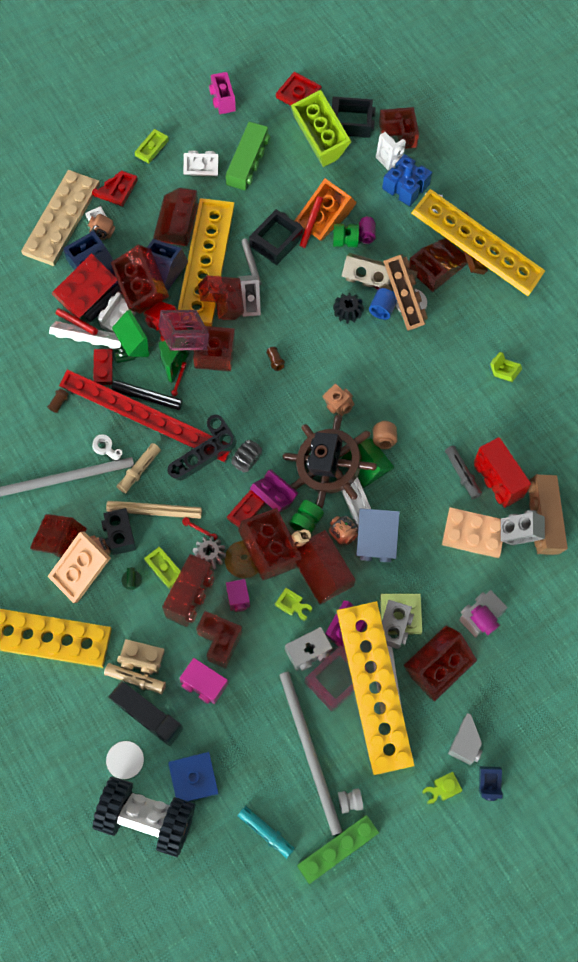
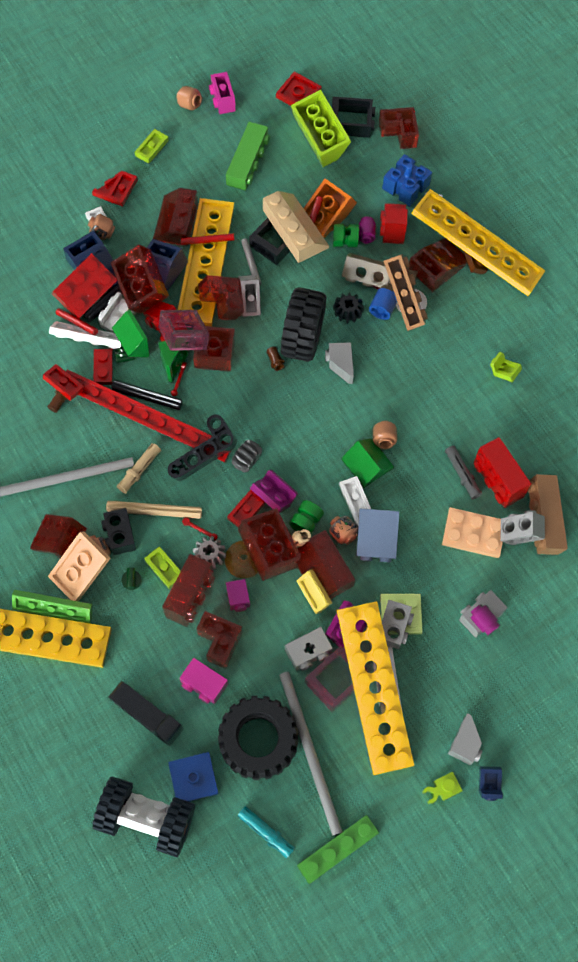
(51, 606): none -> bright green plate
(60, 218): tan plate -> none
(63, 382): none -> red plate
(114, 455): white plate -> none
(124, 760): white sticker -> none
(141, 656): tan bracket -> none
(143, 681): tan pin -> none
(189, 98): none -> nougat head
(201, 164): white bracket -> none
(207, 239): none -> red bar
(249, 710): none -> black tyre
(291, 603): lime plate -> none
(294, 225): none -> tan slope
(303, 324): none -> black tyre
(314, 591): none -> light yellow tile
(326, 459): reddish brown brick -> none
(338, 400): nougat brick -> none
(340, 360): none -> light grey slope
(350, 800): light grey wheel -> none
(388, 151): white bracket -> none
(393, 223): none -> red brick
(440, 662): clear red slope -> none

